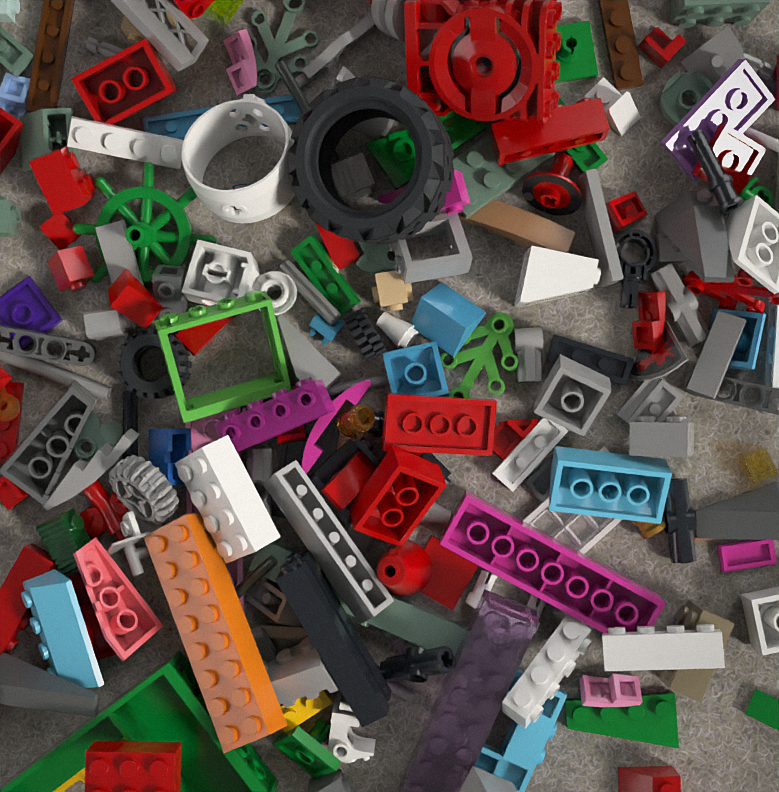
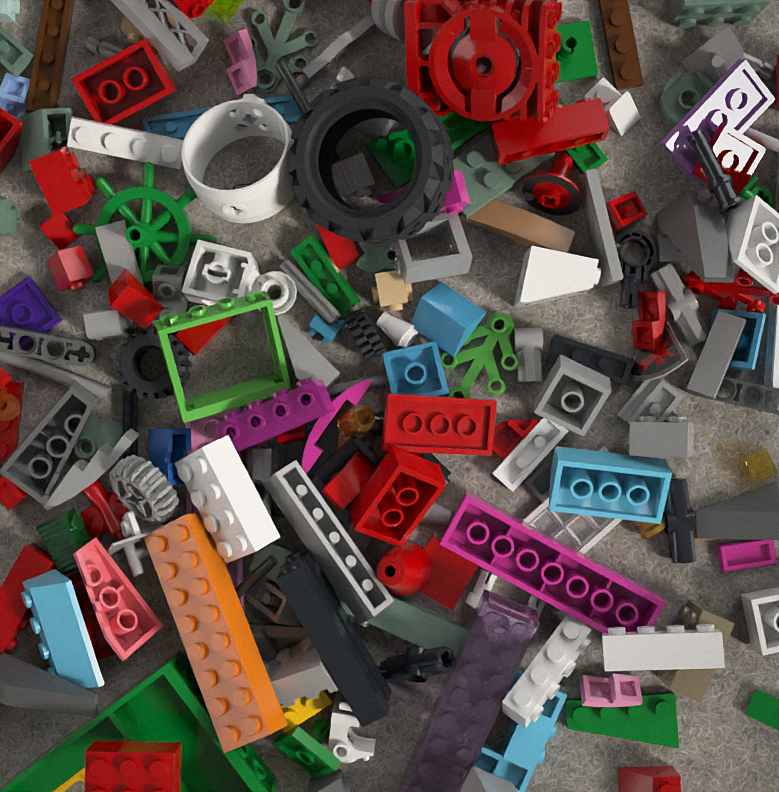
(661, 47): red panel -> none

